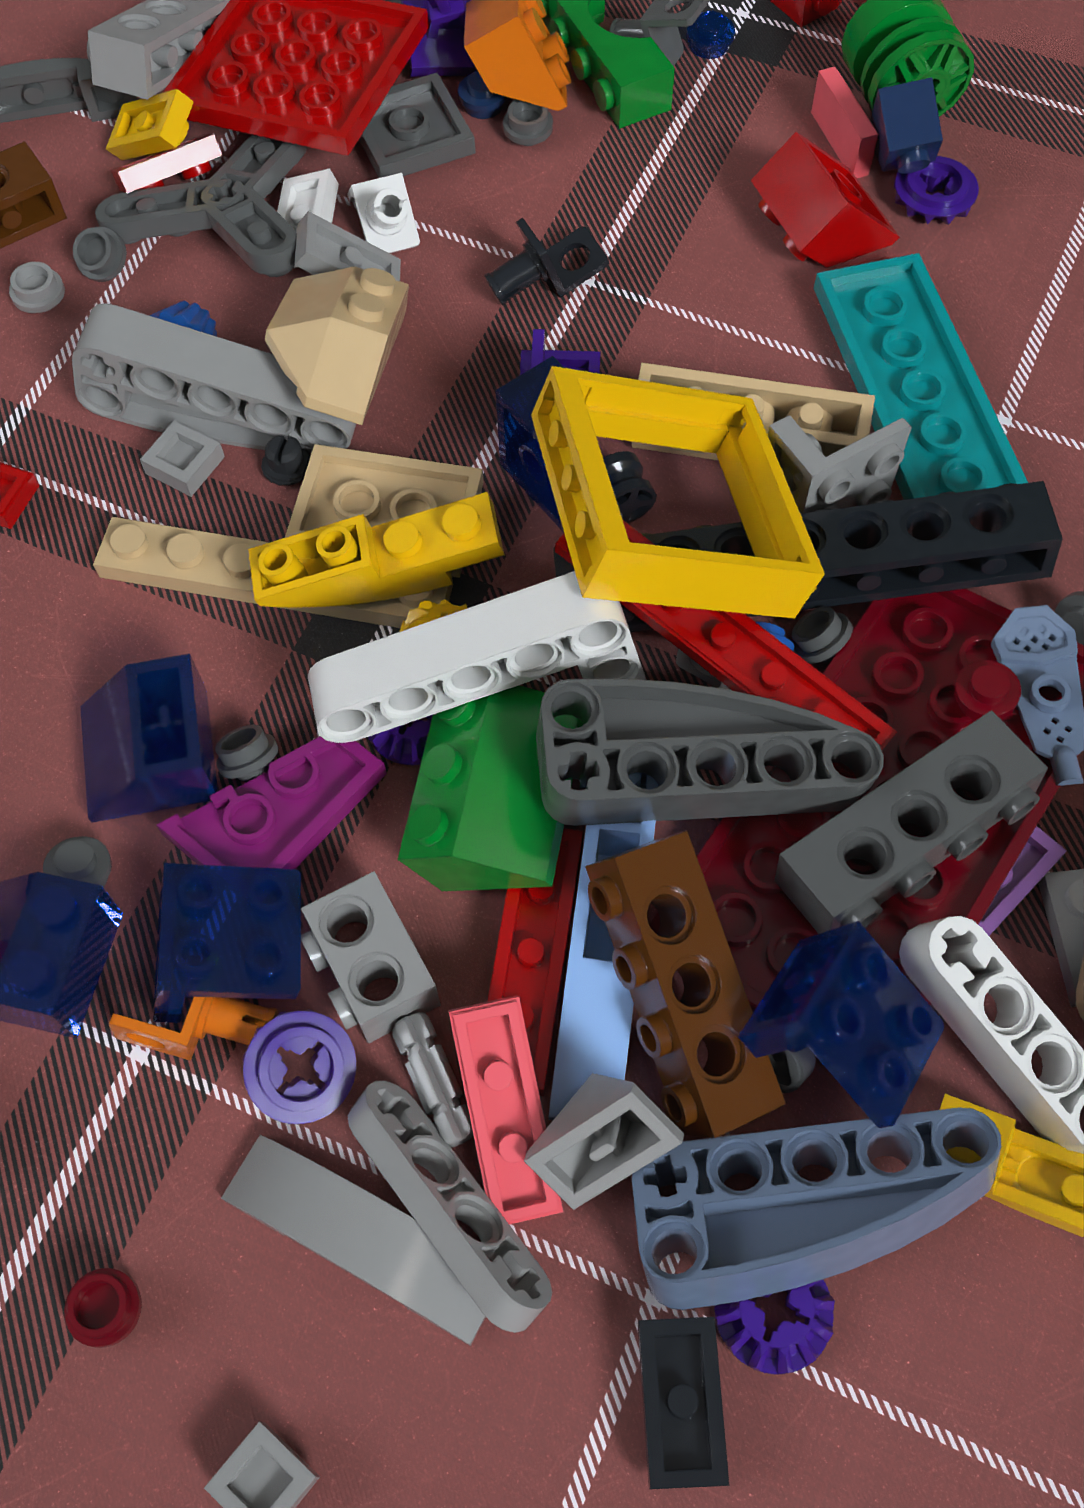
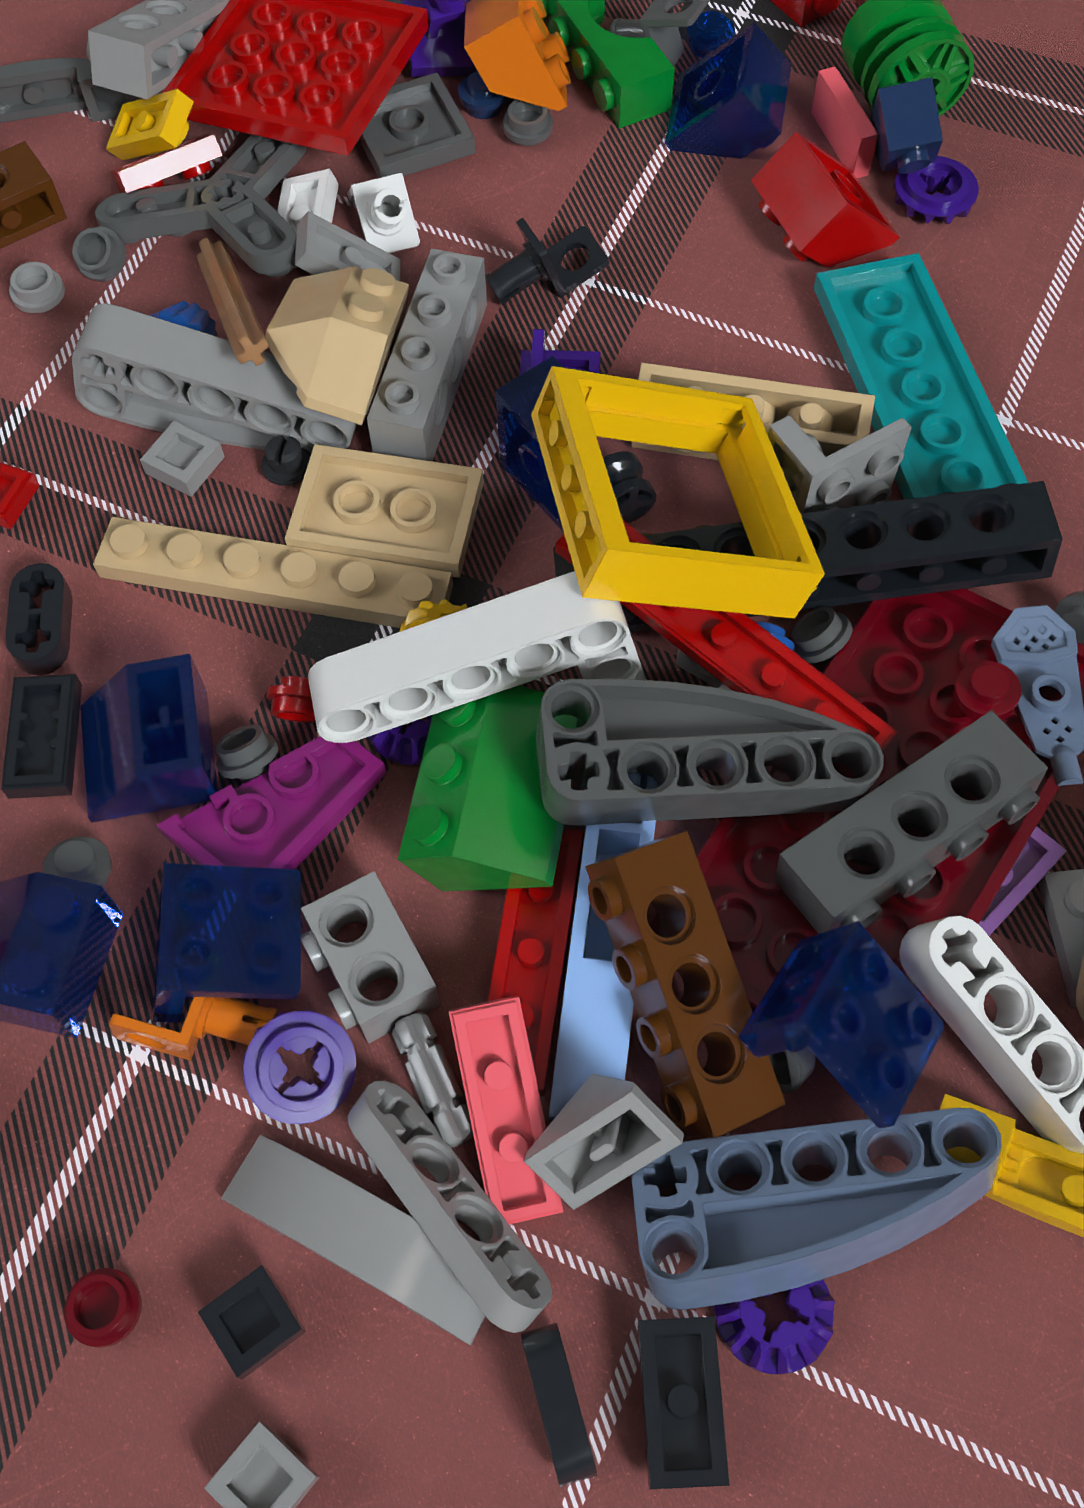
(26, 619): none -> black beam
(42, 736): none -> black plate
(232, 303): none -> medium nougat axle
(251, 1322): none -> black plate
(292, 700): none -> red plate
(367, 564): yellow slope -> none
(429, 357): none -> light grey brick
(558, 1405): none -> black beam
(731, 98): none -> clear blue slope

